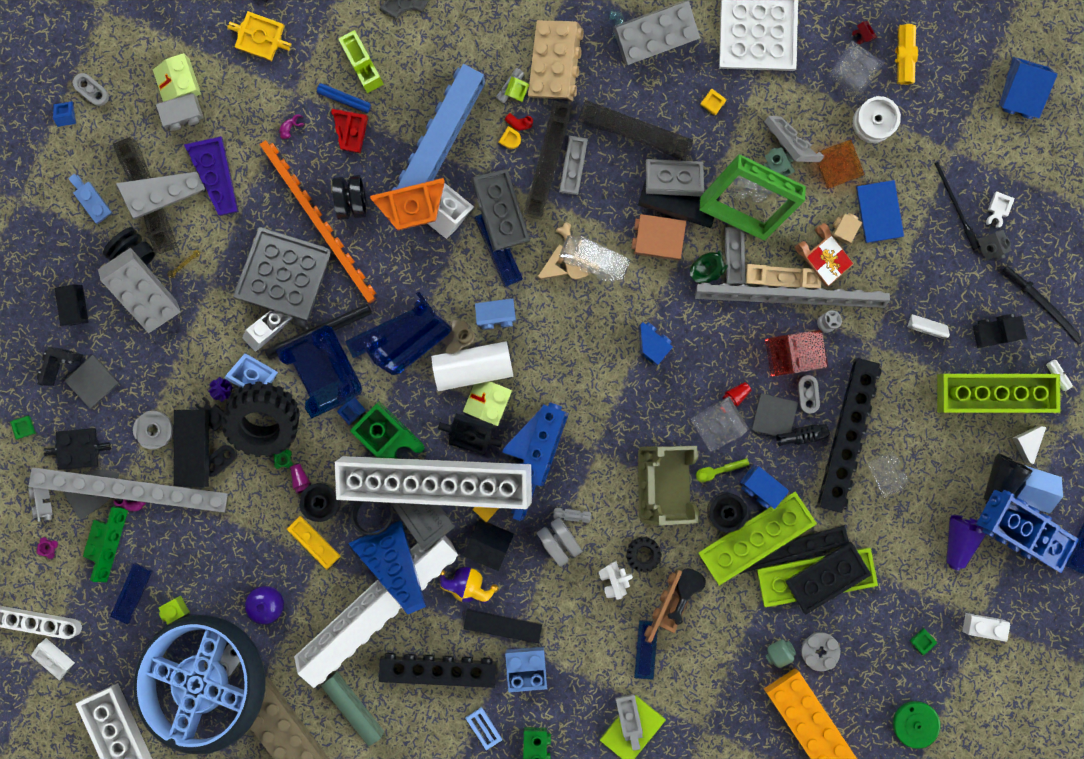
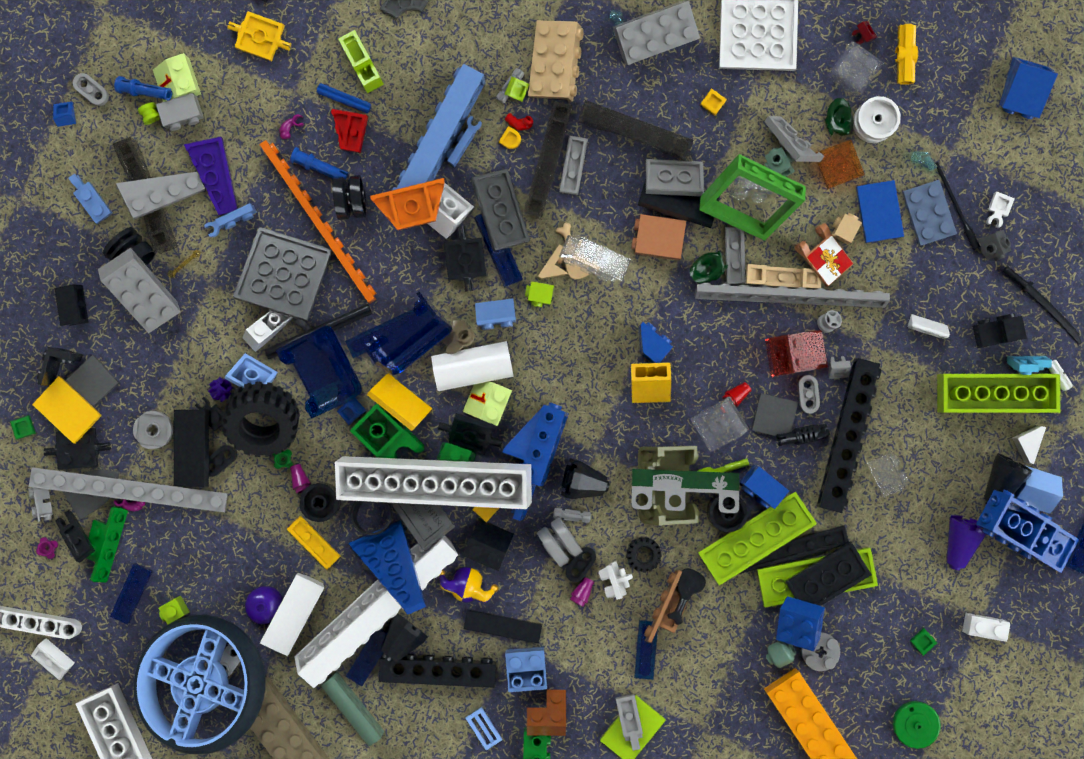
(67, 409): none -> yellow tile
(75, 537): none -> black hinge
(135, 88): none -> blue pin
(149, 113): none -> lime wheel
(228, 221): none -> medium blue plate
(292, 614): none -> white brick
(310, 162): none -> blue pin
(367, 658): none -> clear blue plate
(399, 401): none -> yellow tile
(401, 639): none -> black cone
(451, 452): none -> green torso
(463, 142): none -> medium blue plate
(465, 259): none -> black plate
(539, 294): none -> lime brick
(548, 720): none -> dark orange brick
(581, 564): none -> black plate
(582, 592): none -> magenta cone
(583, 481): none -> black cone
(651, 382): none -> yellow brick
(680, 482): none -> piece
(800, 623): none -> blue brick
(839, 117): none -> dark green hat
(839, 369): none -> light grey tile
(923, 158): none -> clear light blue arm
(929, 212): none -> sand blue plate
(1027, 364): none -> medium azure plate

